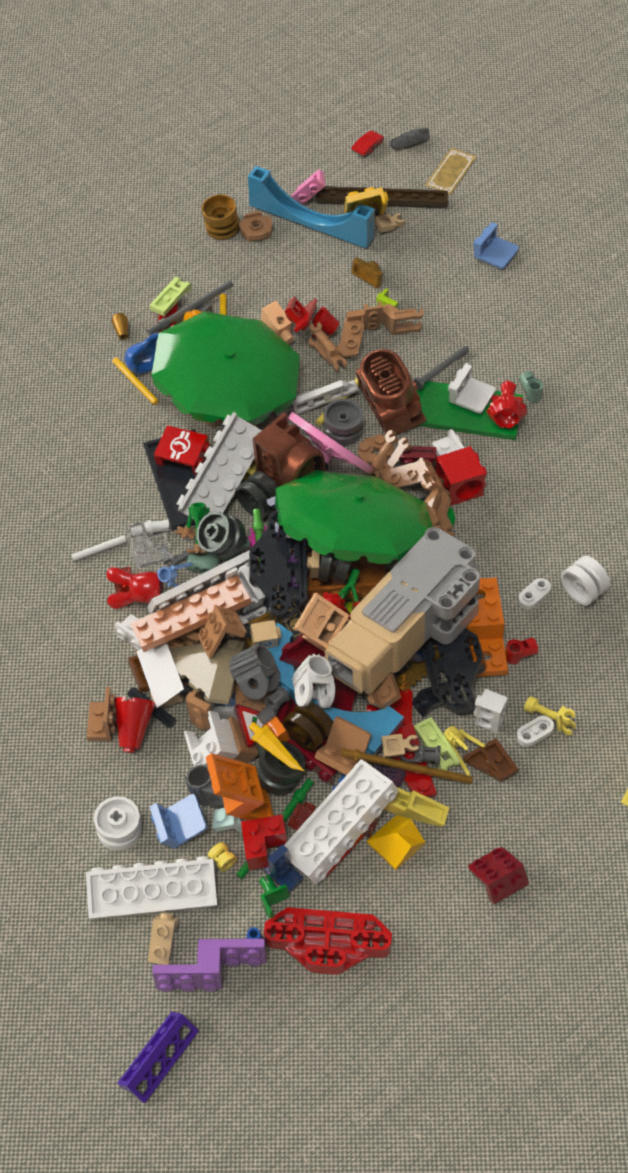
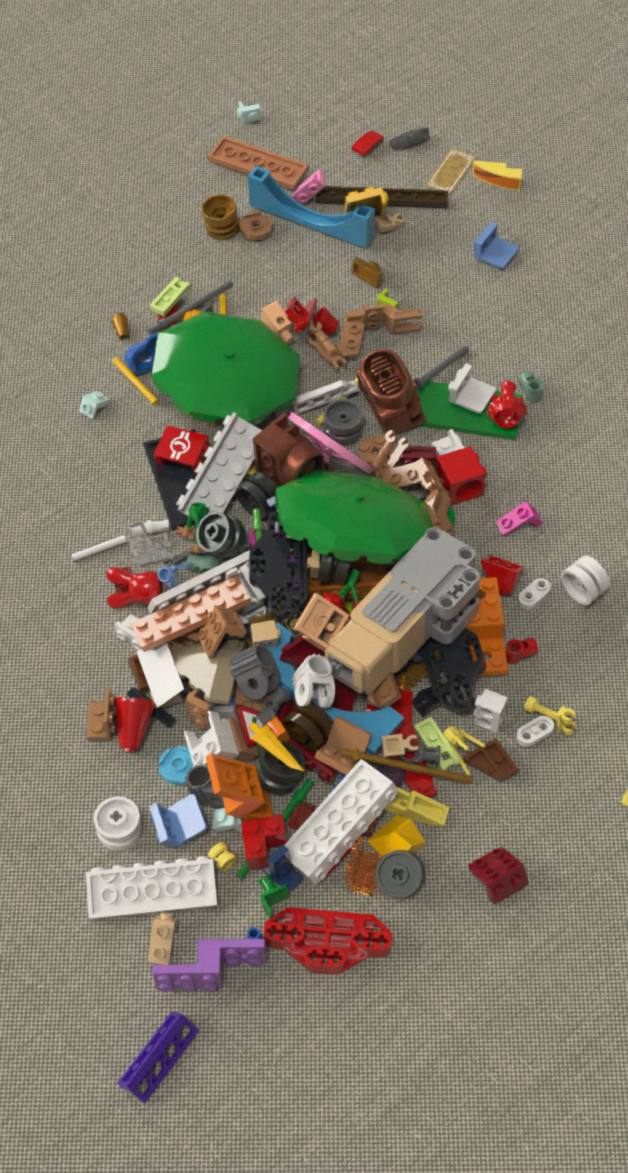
(92, 402): none -> light aqua bracket
(175, 764): none -> medium azure tile
(245, 157): none -> nougat plate
(249, 113): none -> light aqua bracket
(361, 870): none -> clear orange bracket
(388, 877): none -> pearl dark grey wheel
(498, 174): none -> slope
(507, 573): none -> red slope
(518, 517): none -> dark pink bracket

